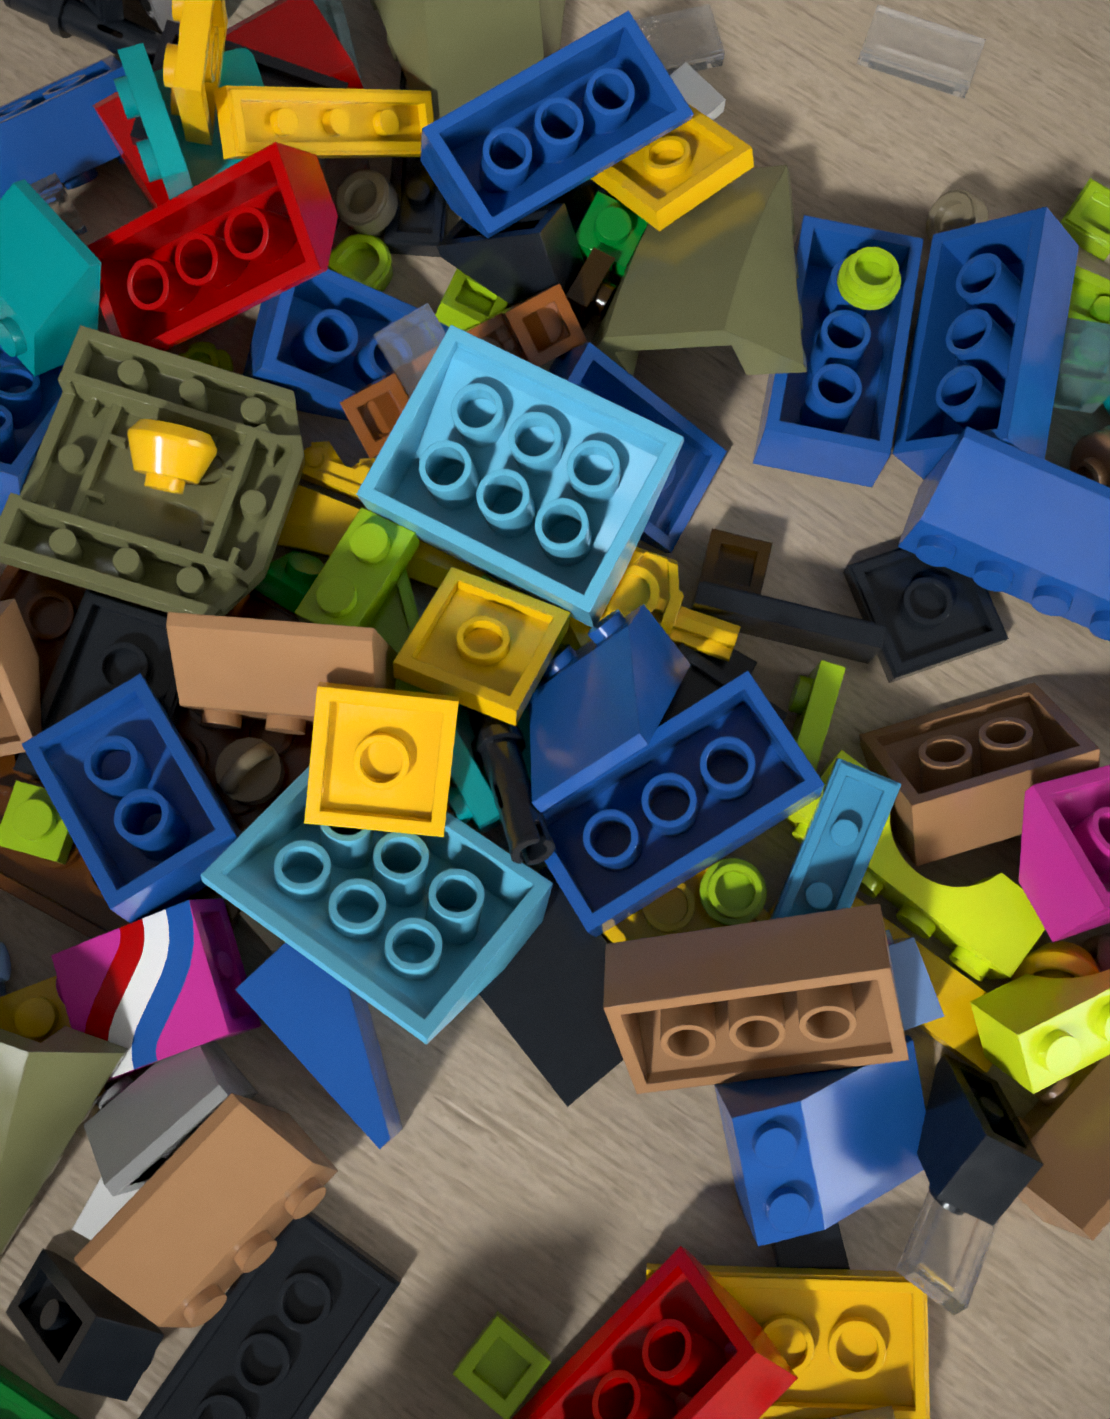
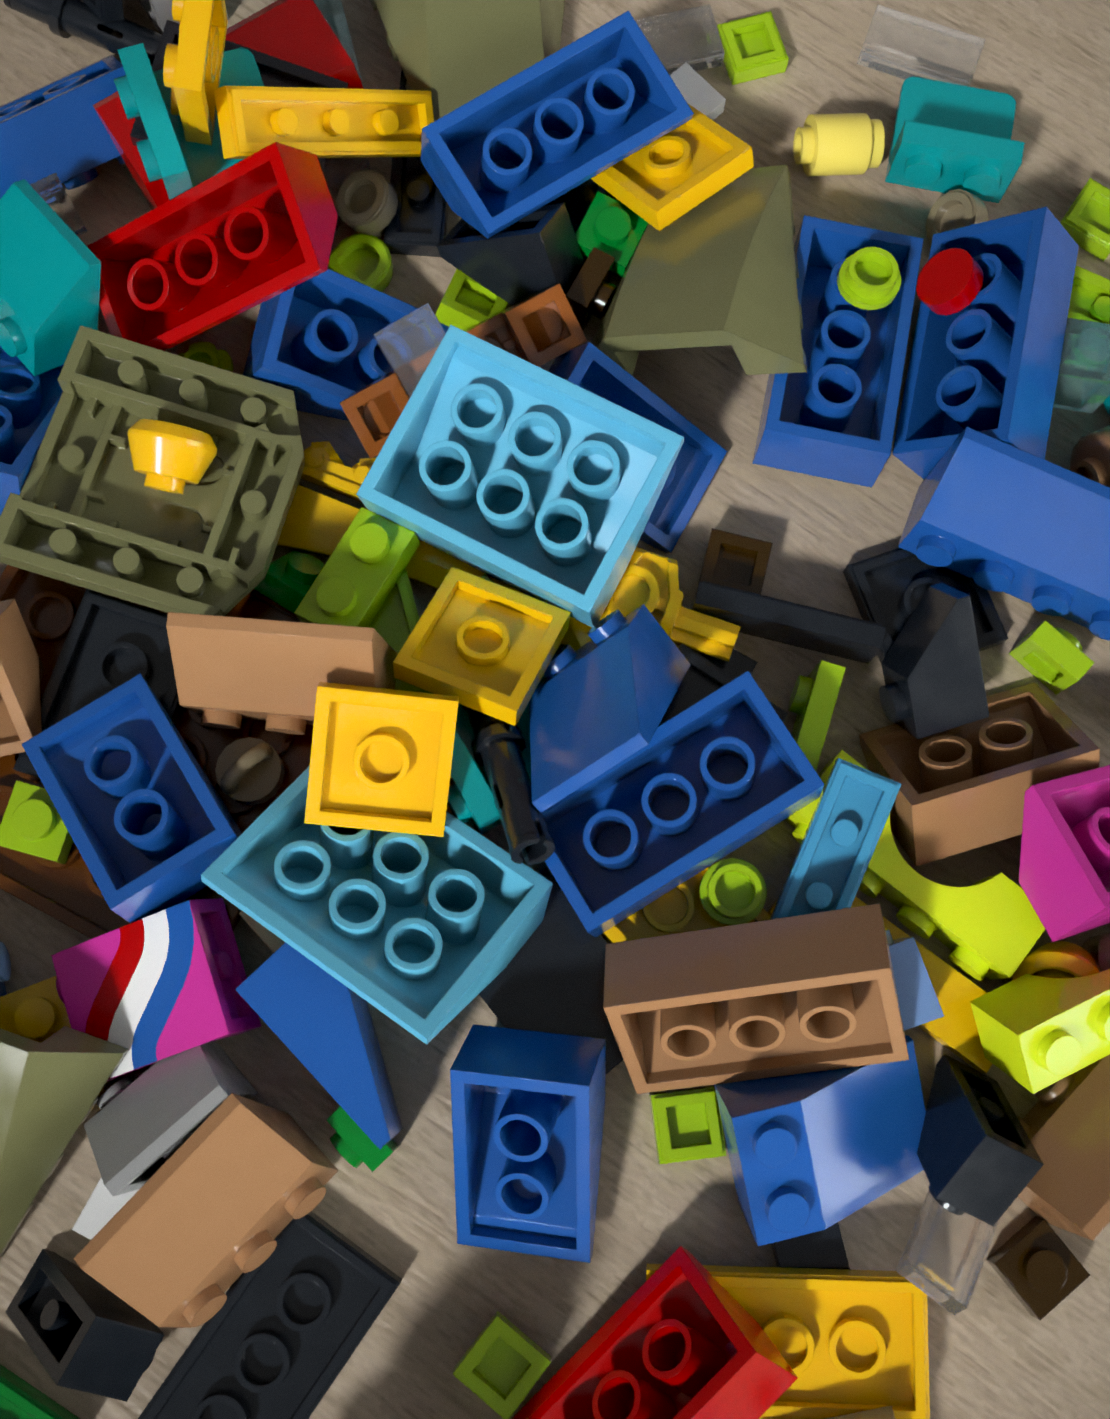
(355, 1144): none -> green plate
(528, 1140): none -> blue slope
(687, 1125): none -> lime tile
(752, 48): none -> lime tile
(839, 144): none -> light yellow brick
(935, 667): none -> black slope
(949, 281): none -> red tile
(954, 139): none -> teal bracket
(1038, 1267): none -> dark brown plate
(1052, 657): none -> lime plate

